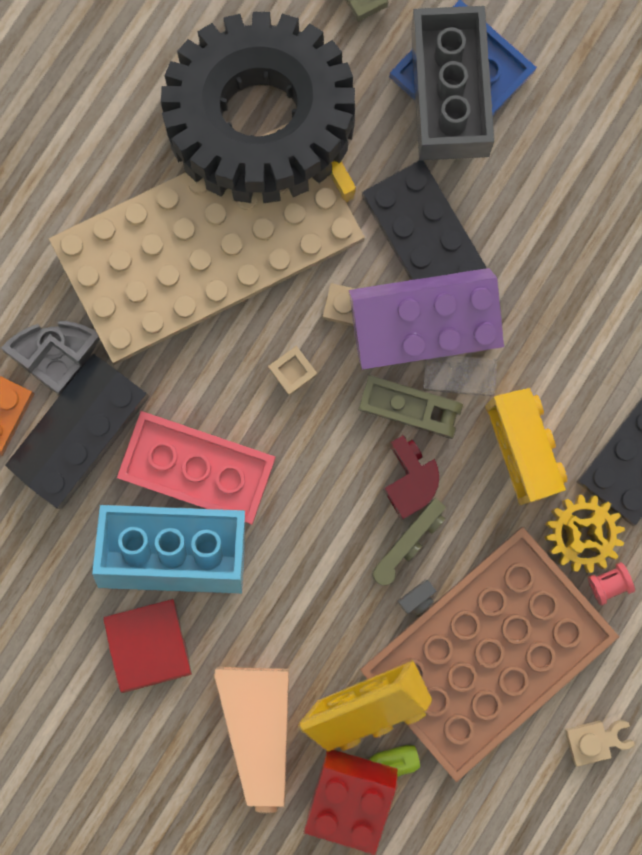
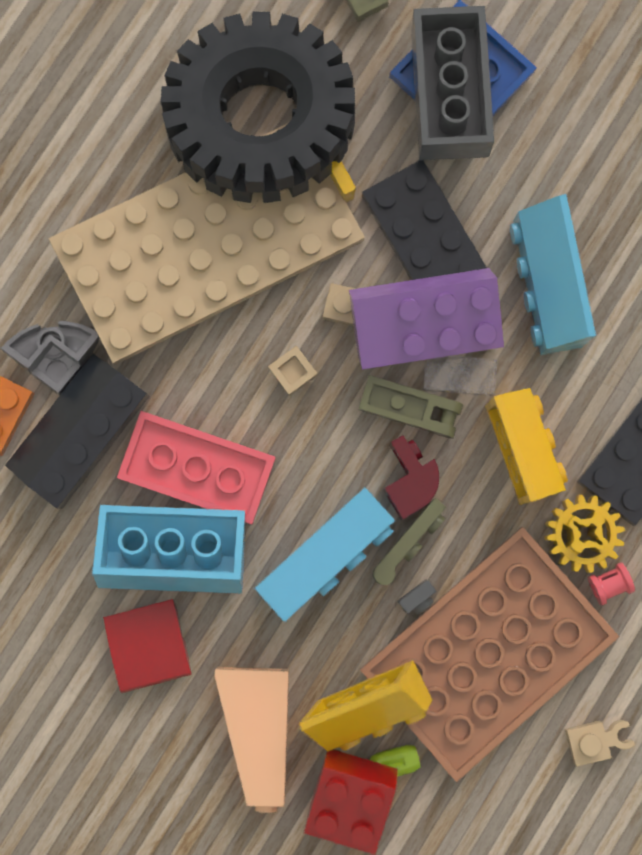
(325, 554): none -> medium azure brick
(552, 276): none -> medium azure slope

